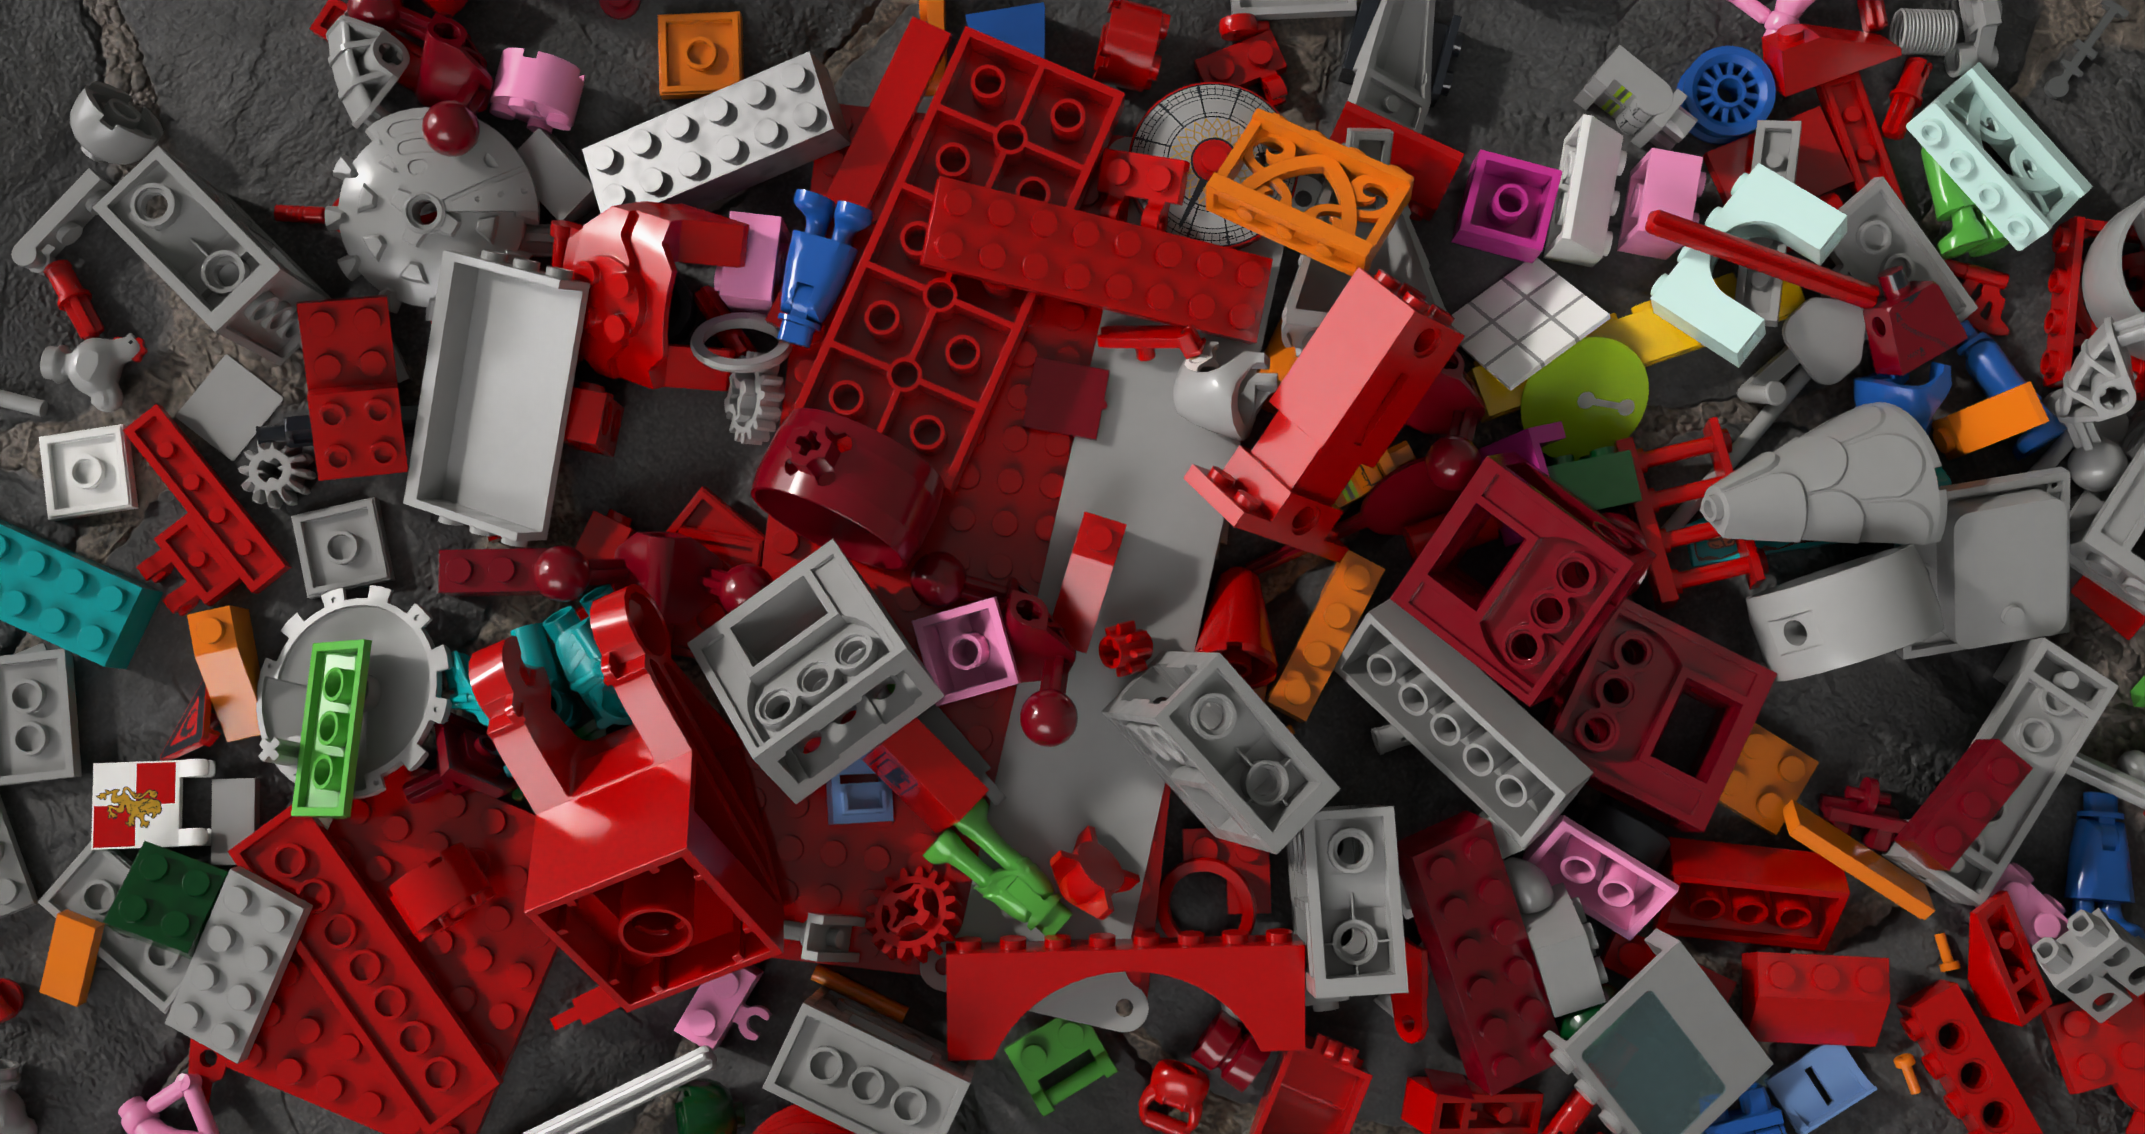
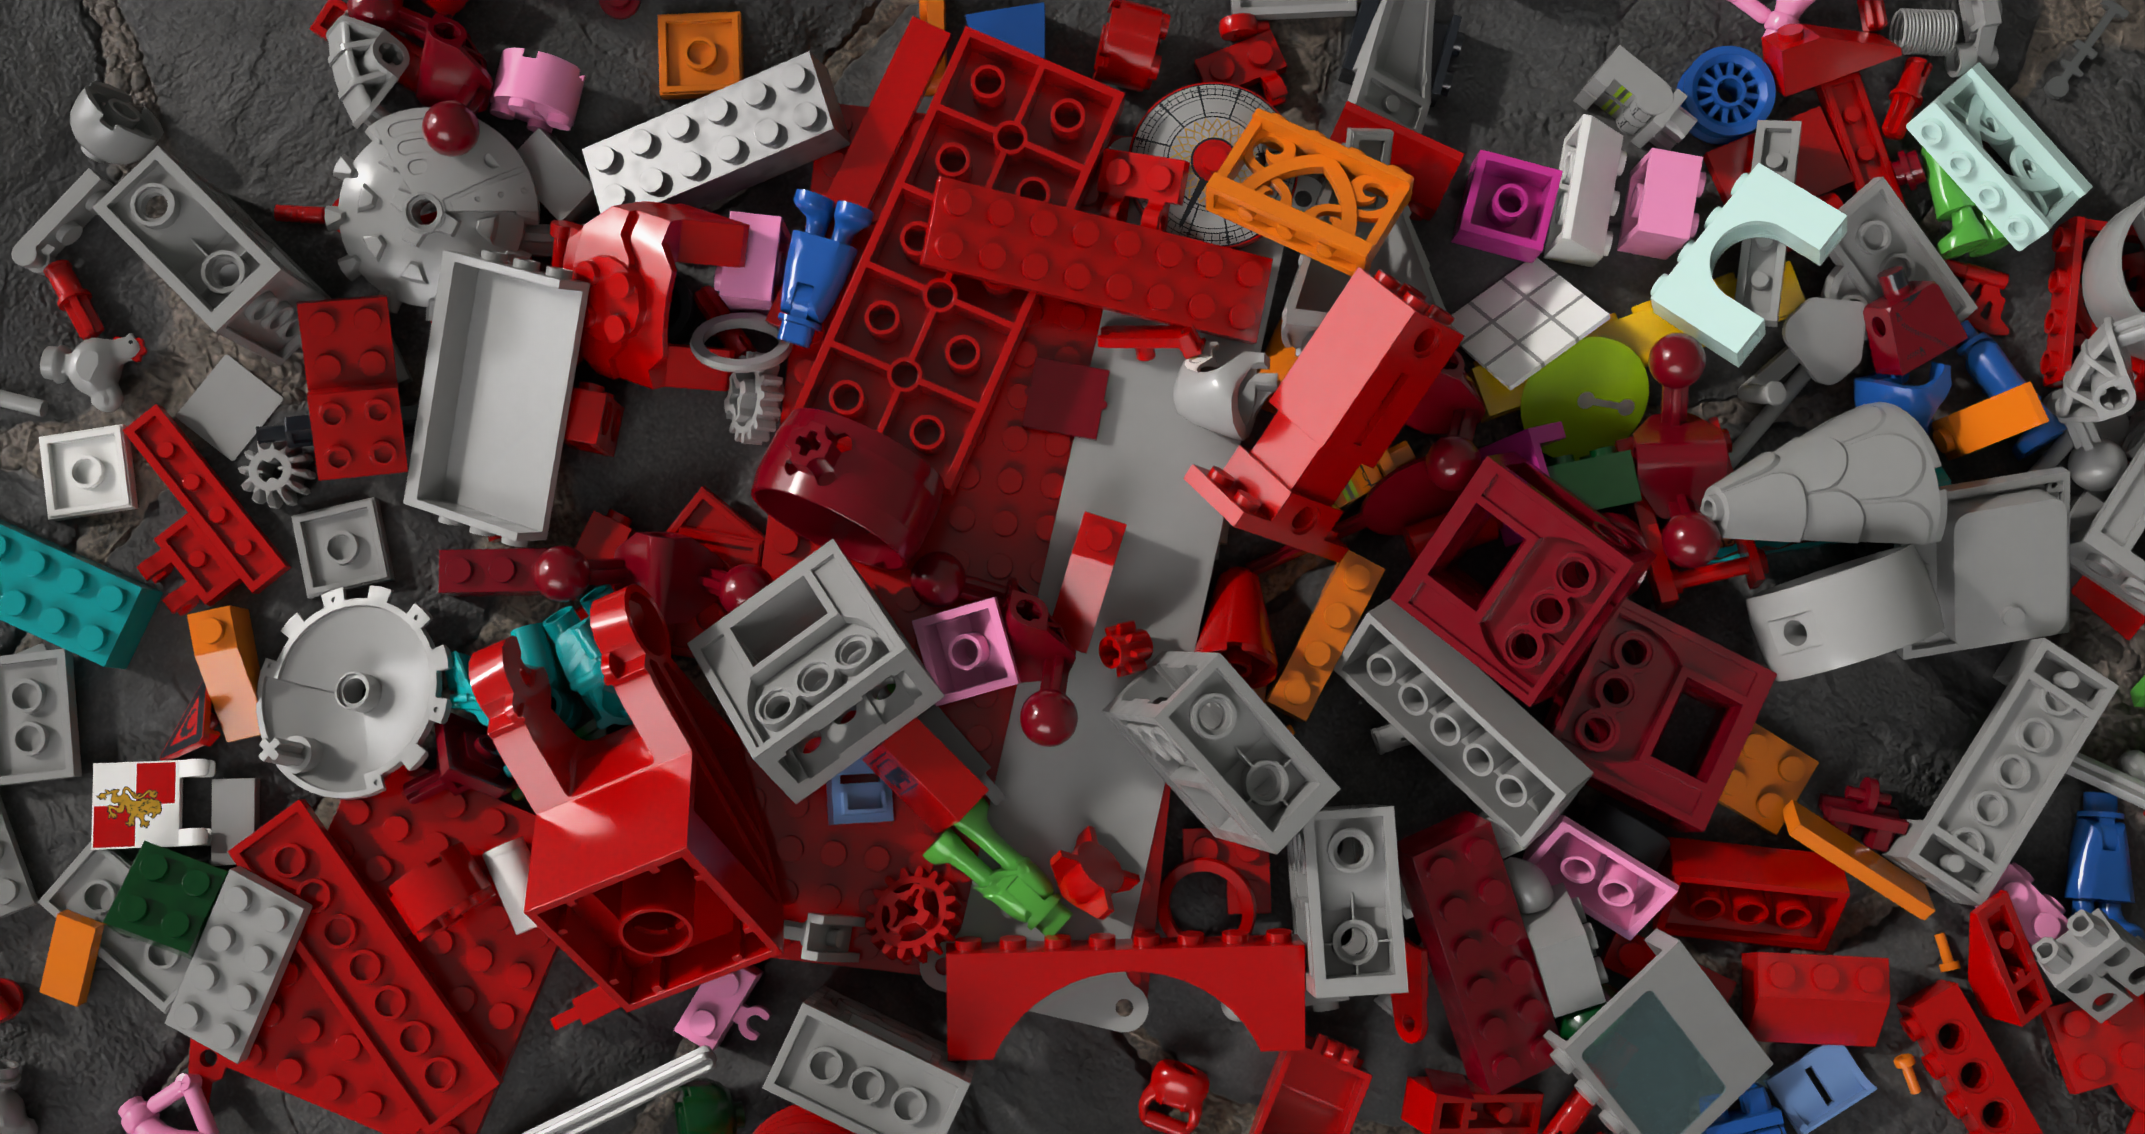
(331, 729): bright green slope -> none
(509, 871): none -> white pin
(859, 993): orange piece -> none
(1049, 1049): bright green plate -> none
(1229, 1049): dark red wheel -> none
(1680, 454): none -> dark red piece
(1761, 259): red axle -> none
(1909, 169): none -> dark red plate
(1963, 804): dark red brick -> none

